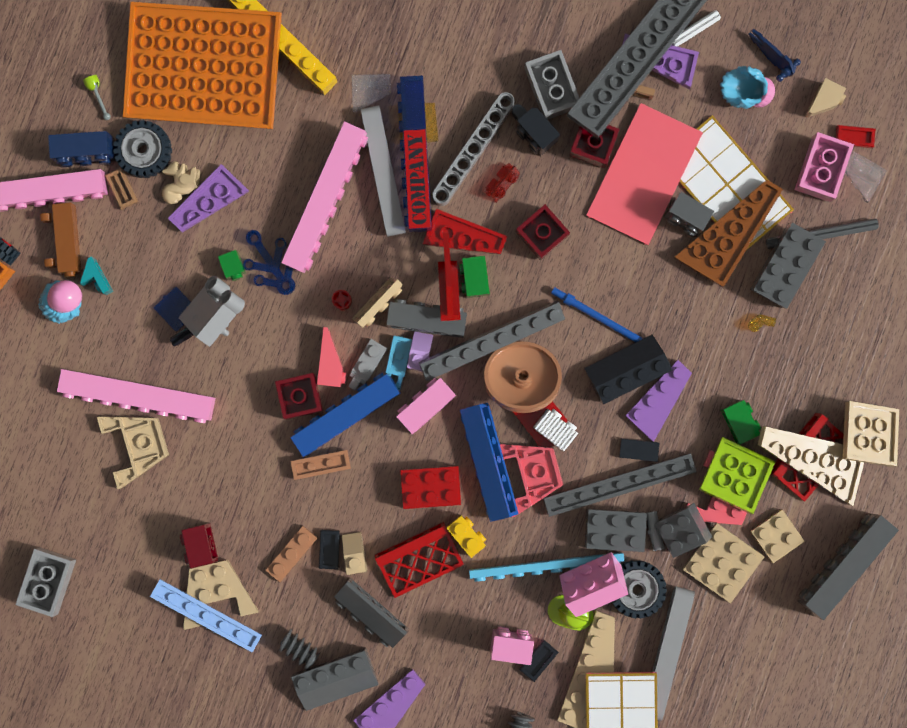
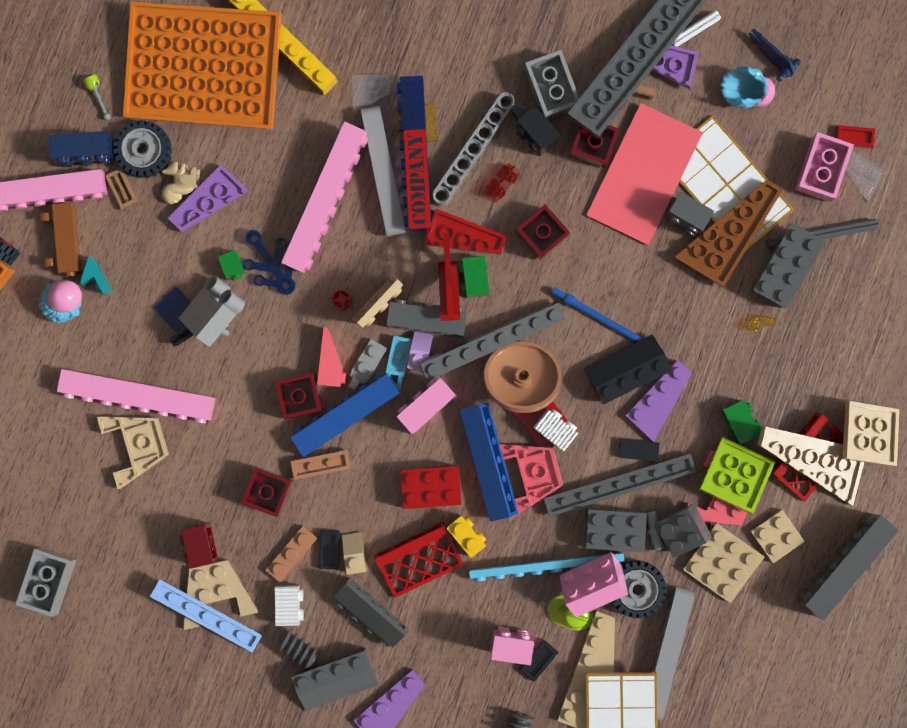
(267, 491): none -> dark red brick
(288, 605): none -> white brick
(826, 98): tan slope -> none

